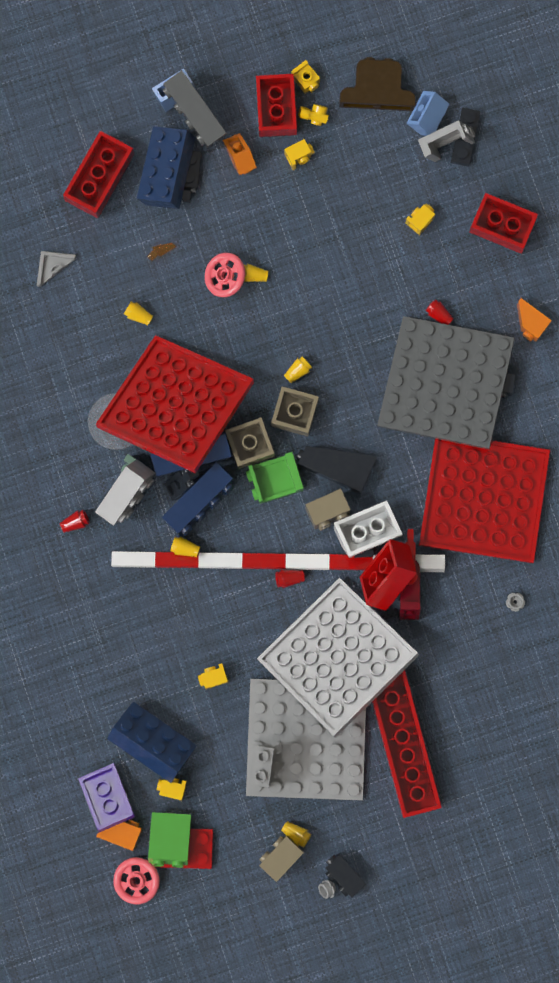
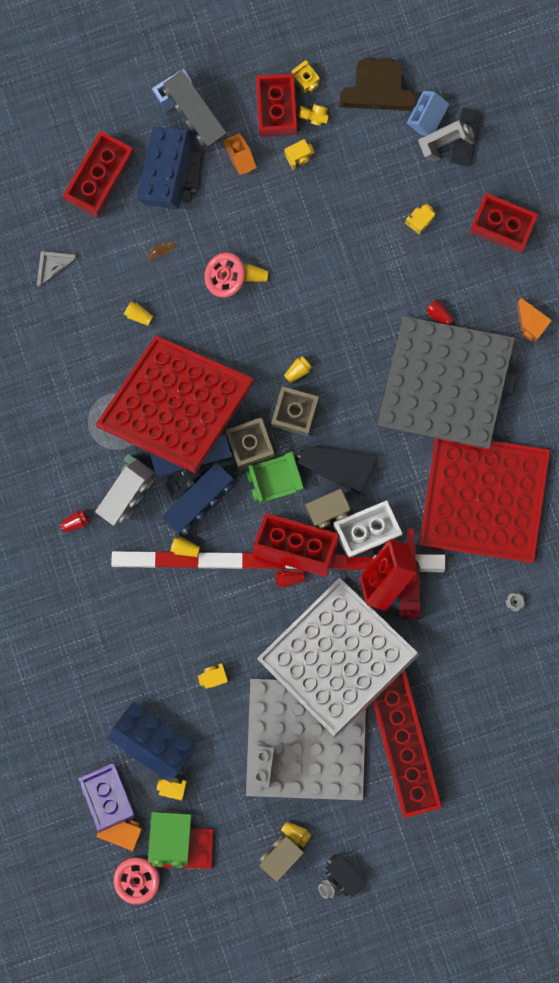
(296, 545): none -> red brick

